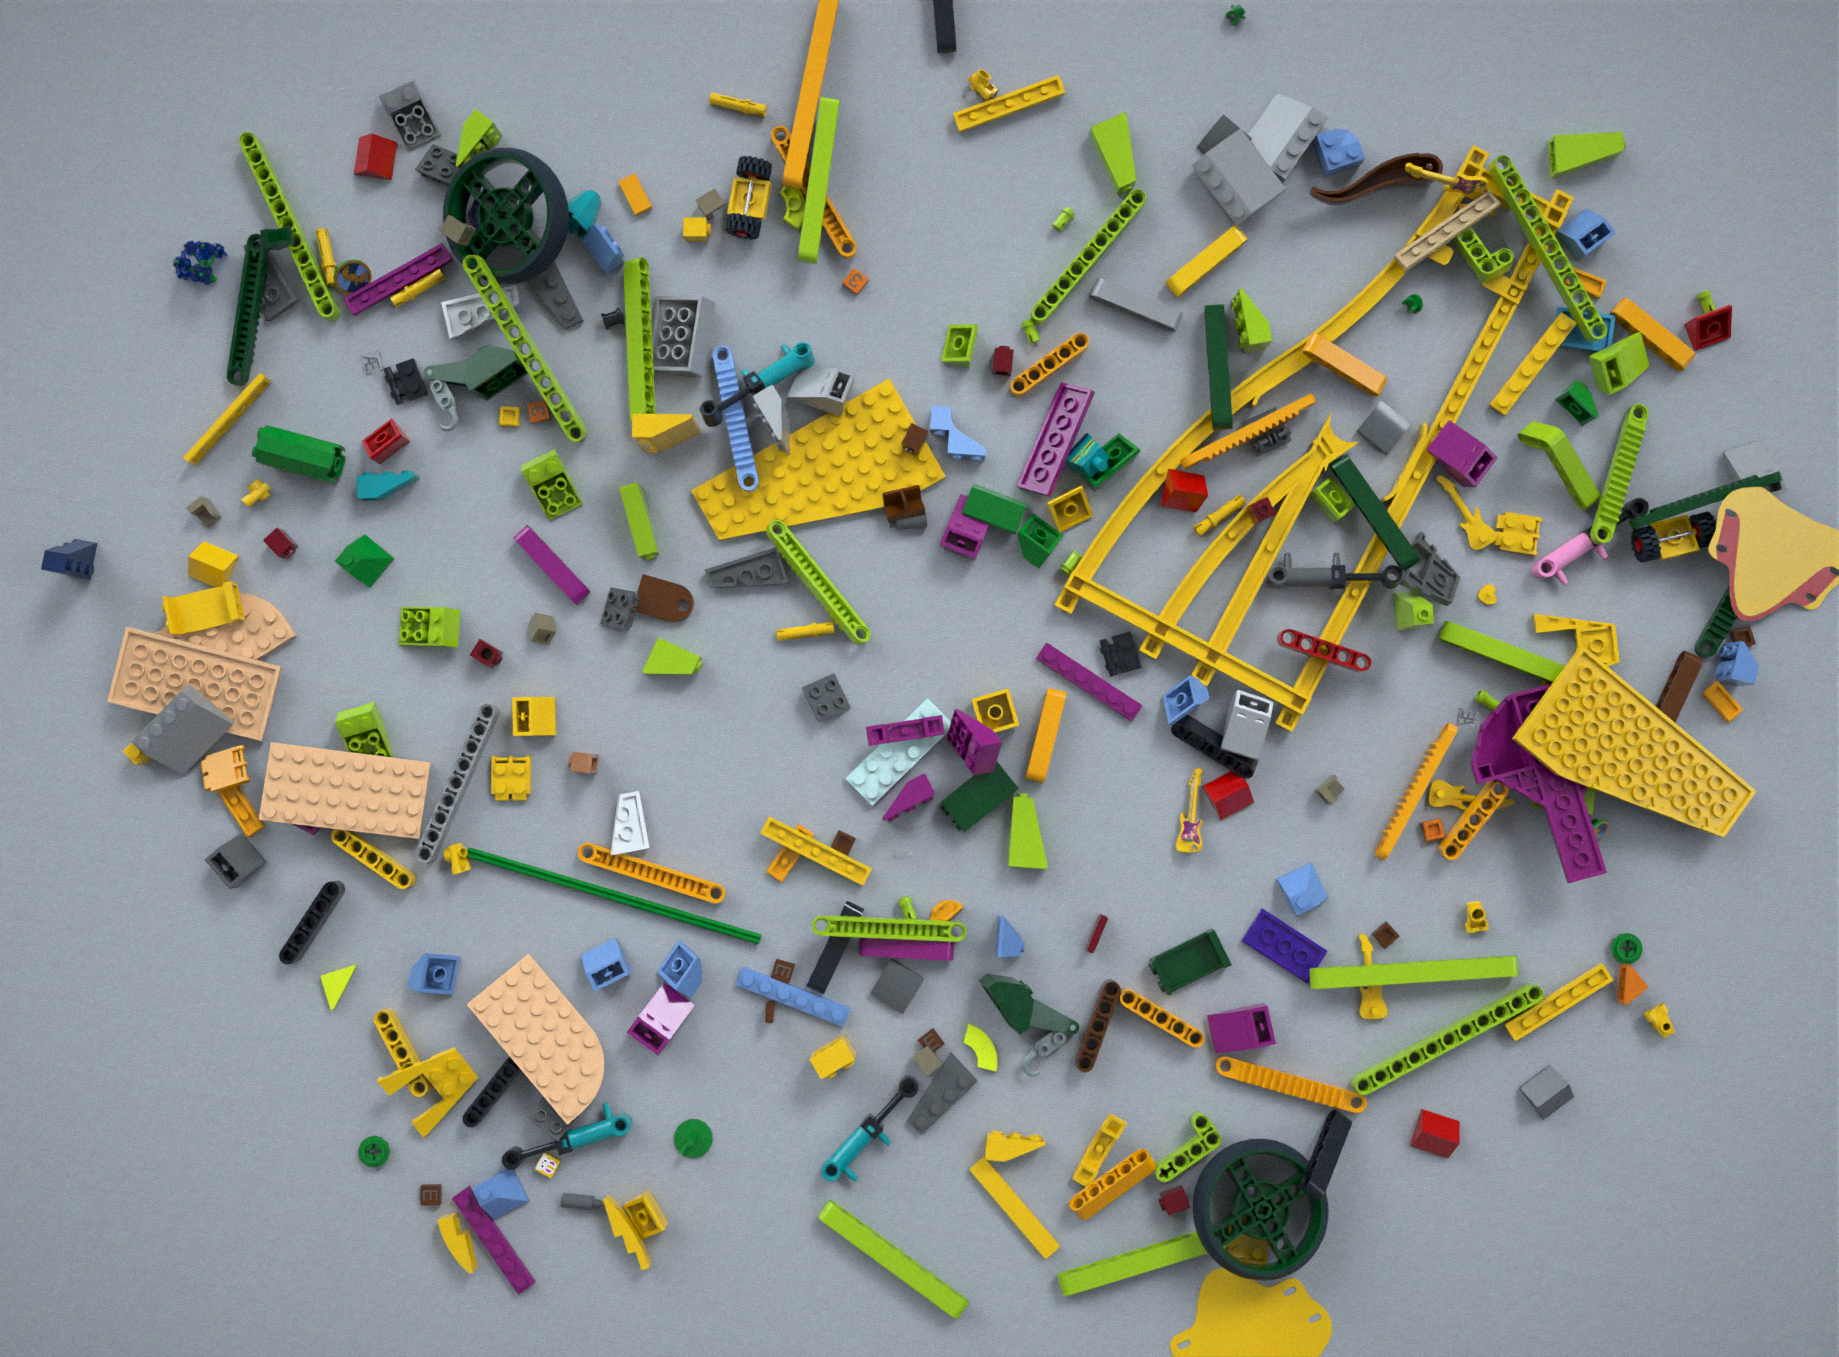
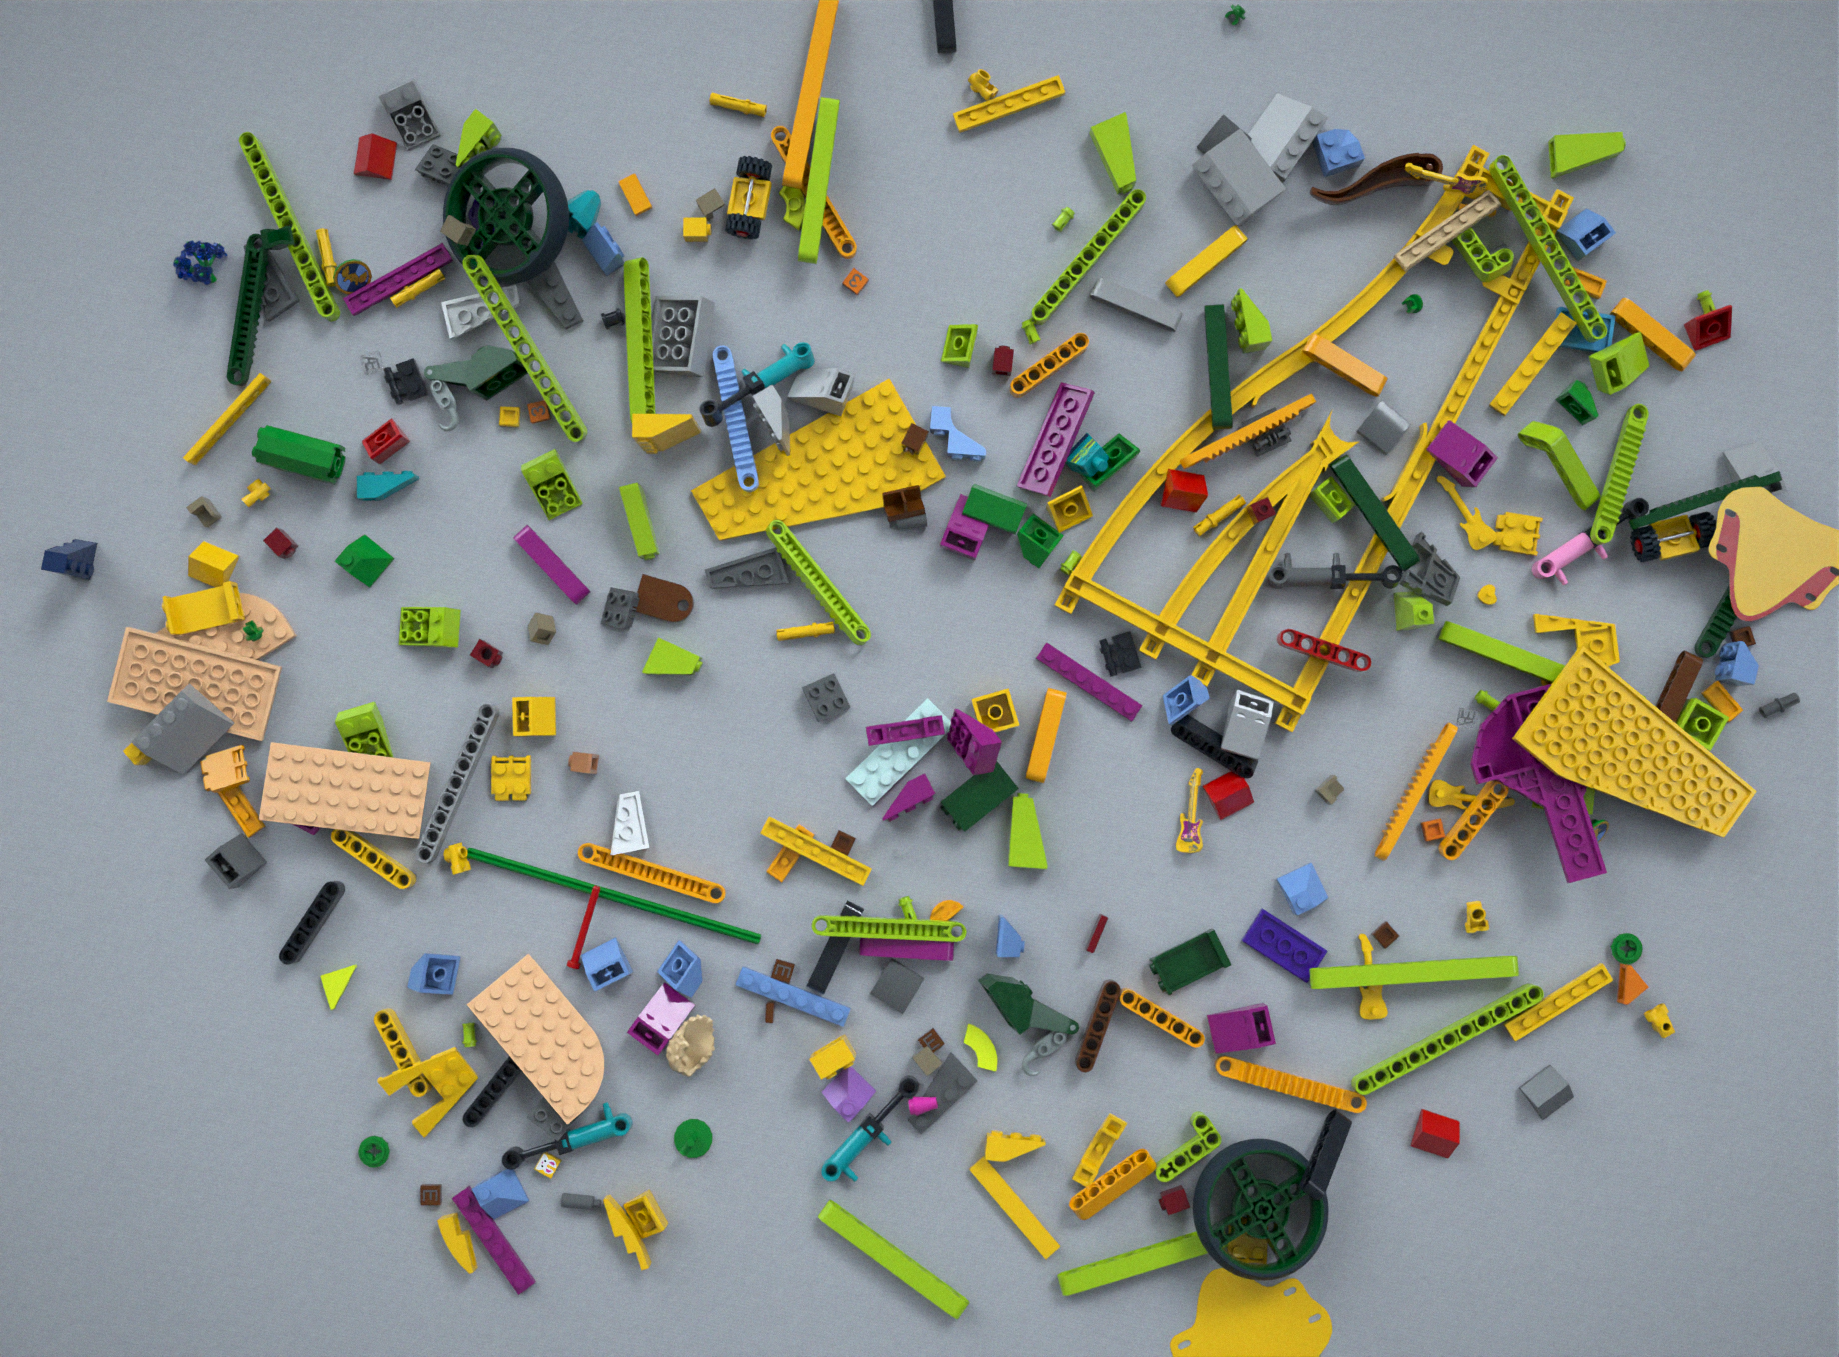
(253, 633): none -> green plate
(469, 1034): none -> lime pin
(574, 962): none -> red bar
(691, 1045): none -> tan hair
(848, 1093): none -> medium lavender slope
(920, 1105): none -> dark pink cone
(1701, 722): none -> lime brick
(1779, 705): none -> dark grey axle

